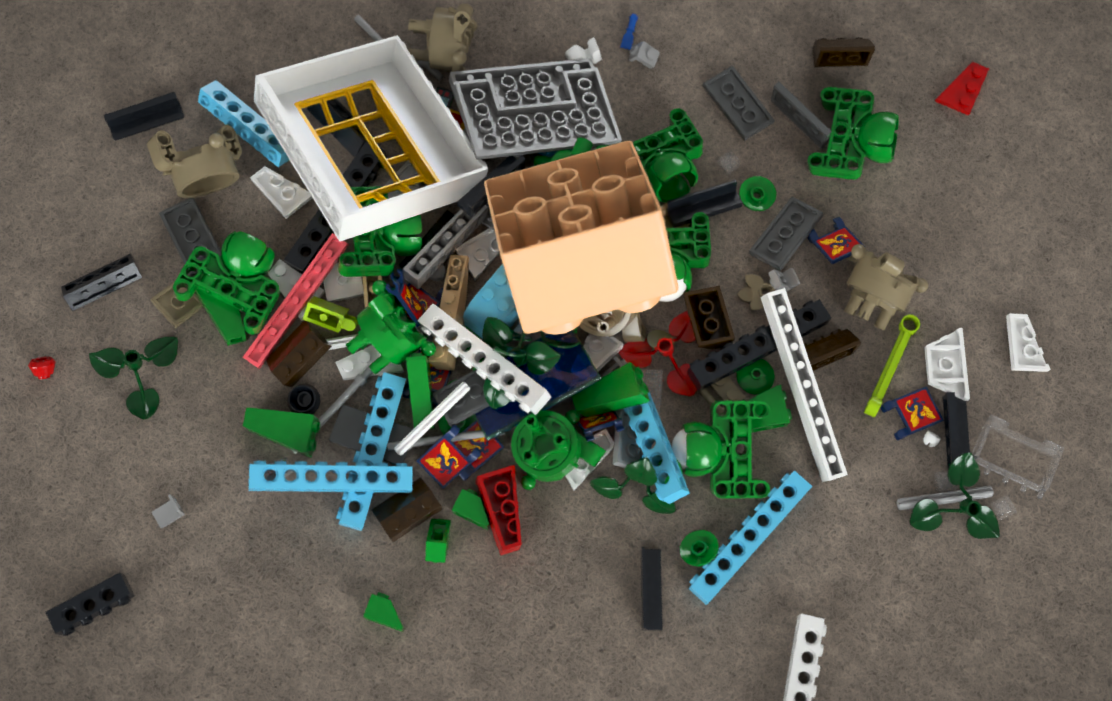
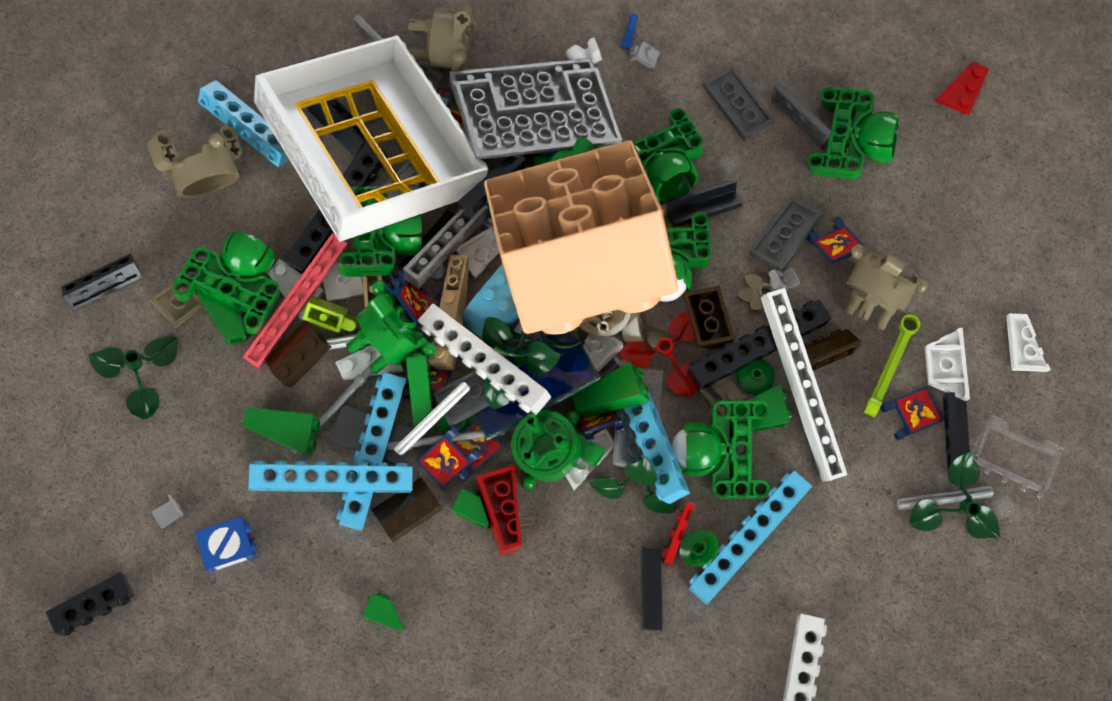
(42, 367): red cone -> none
(144, 116): black panel -> none
(188, 229): dark grey tile -> none
(226, 544): none -> blue brick
(282, 193): white wing -> none
(303, 399): black hat -> none
(437, 540): green slope -> none
(676, 534): none -> red wing
(761, 186): green dish -> none
(842, 52): dark brown slope -> none
(932, 438): white hinge -> none

